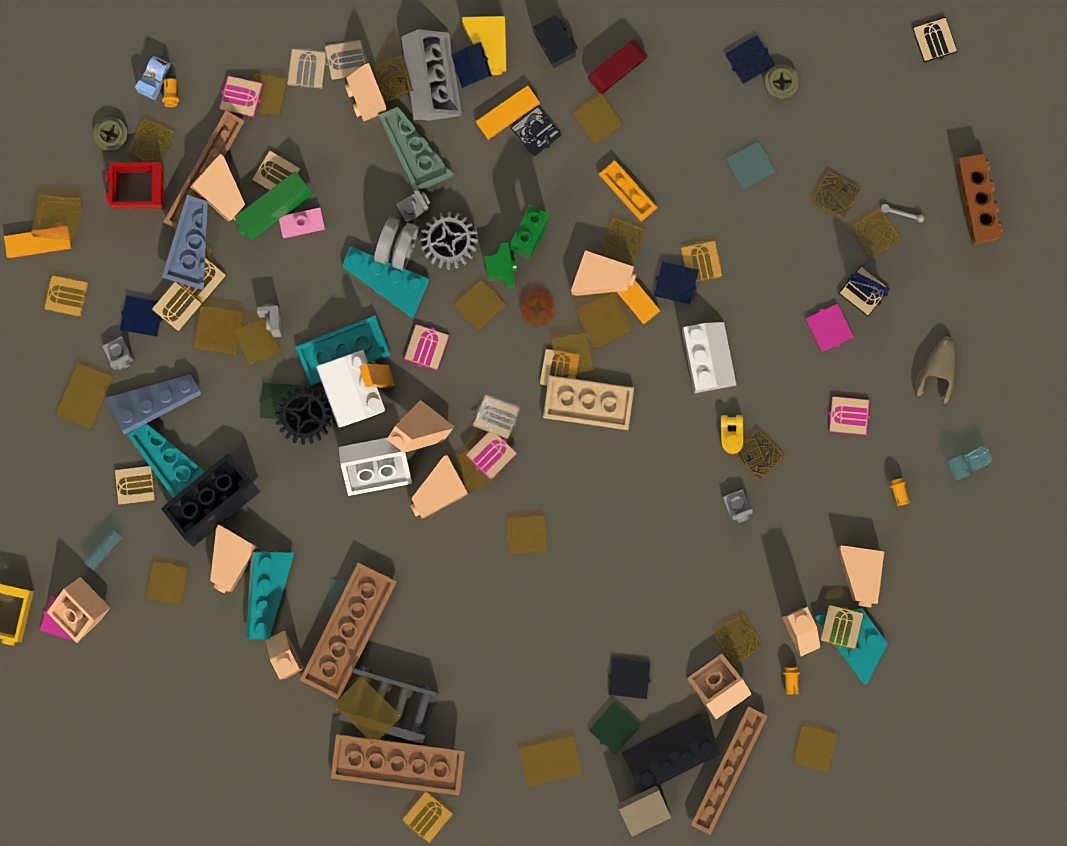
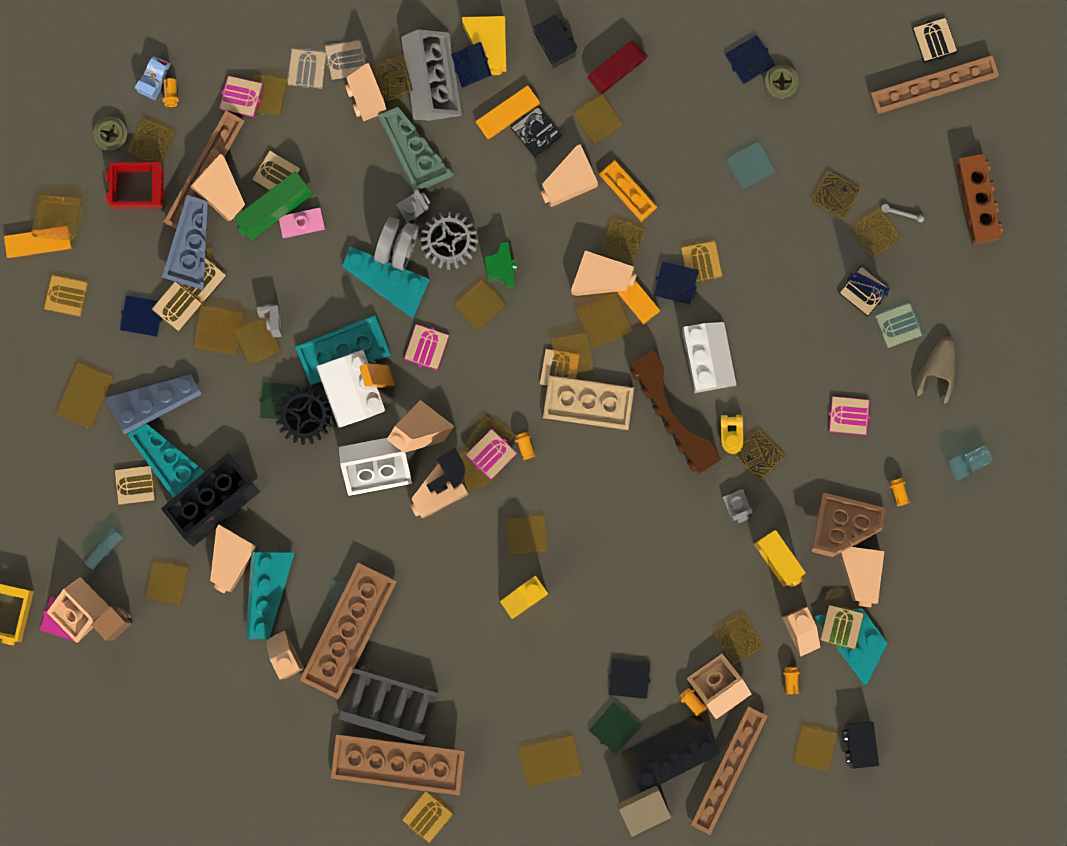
(112, 623): none -> medium nougat brick
(118, 354): light grey bracket -> none
(367, 710): clear yellow piece -> none
(454, 472): none -> black brick
(496, 416): clear piece -> none
(524, 597): none -> yellow slope
(525, 445): none -> light orange pin
(528, 237): green window -> none
(544, 316): clear orange gear -> none
(569, 179): none -> light nougat slope
(692, 701): none -> light orange pin
(698, 450): none -> reddish brown arch
(780, 559): none -> yellow window
(829, 328): dark pink piece -> none
(844, 524): none -> medium nougat plate
(860, 745): none -> black brick
(899, 325): none -> clear light blue piece
(934, 85): none -> medium nougat plate

